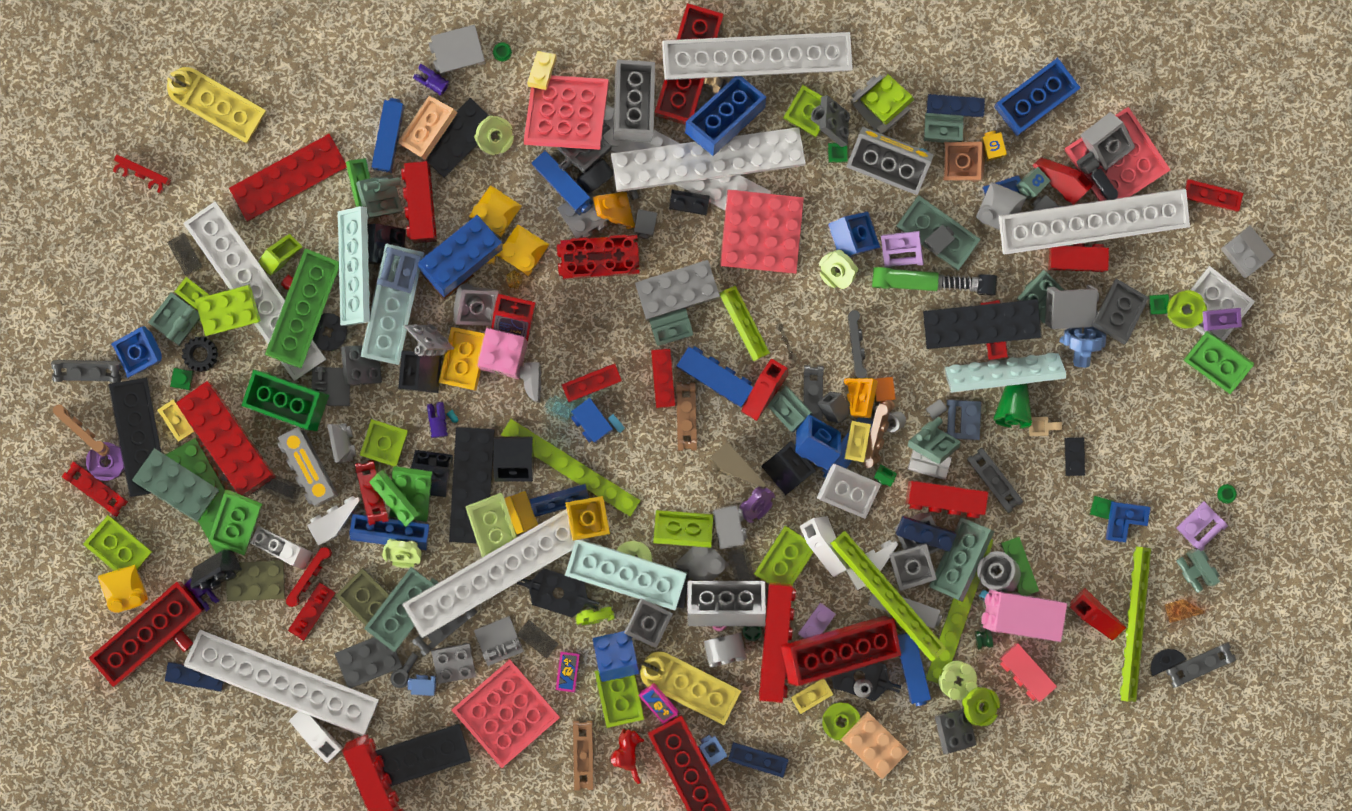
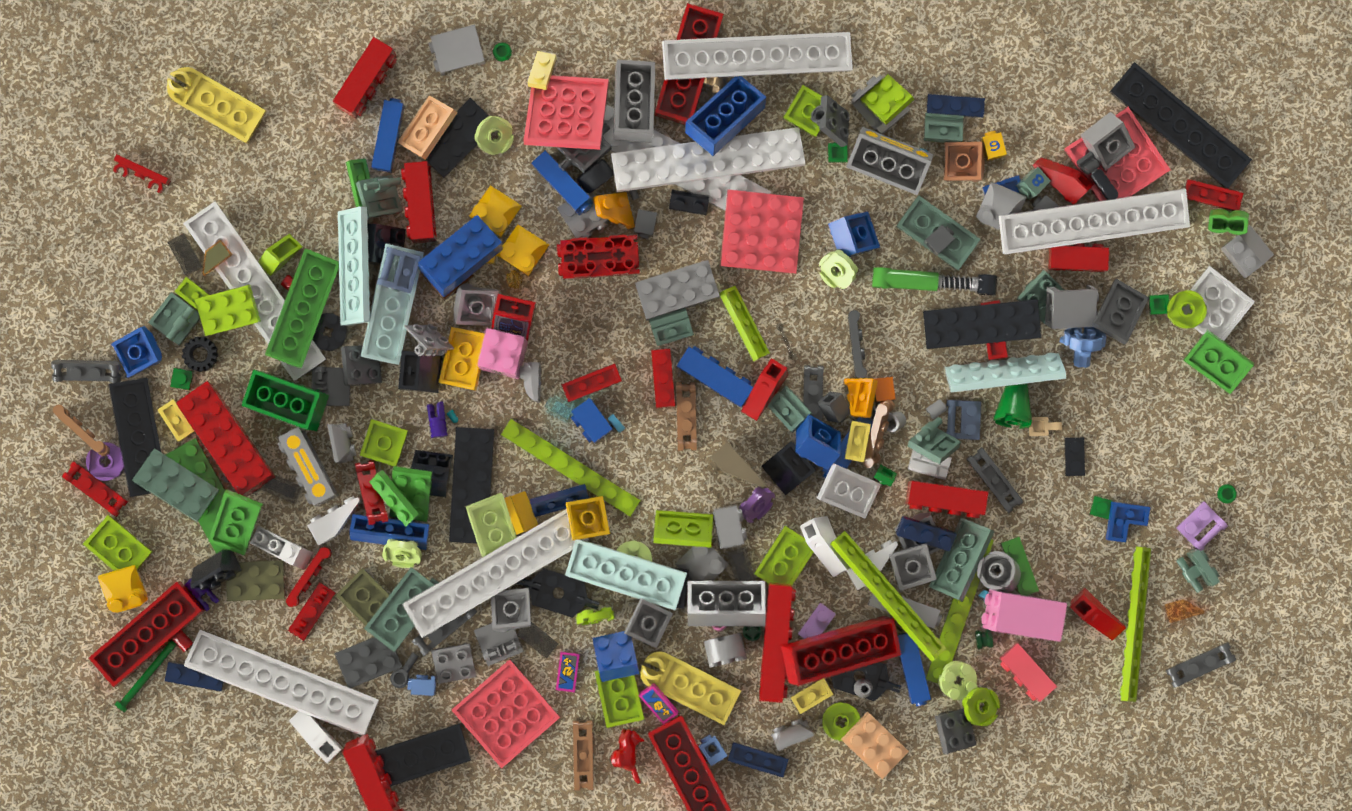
(144, 678): none -> green bar
(215, 256): none -> olive tile
(288, 177): red plate -> none
(365, 78): none -> red brick
(434, 81): dark purple hinge -> none
(511, 610): none -> light grey slope
(513, 459): black slope -> none
(791, 735): none -> light grey slope
(902, 243): lavender plate -> none
(1037, 97): blue brick -> none
(1164, 660): black plate -> none
(1180, 125): none -> black plate
(1222, 319): medium lavender plate -> none
(1233, 222): none -> bright green brick

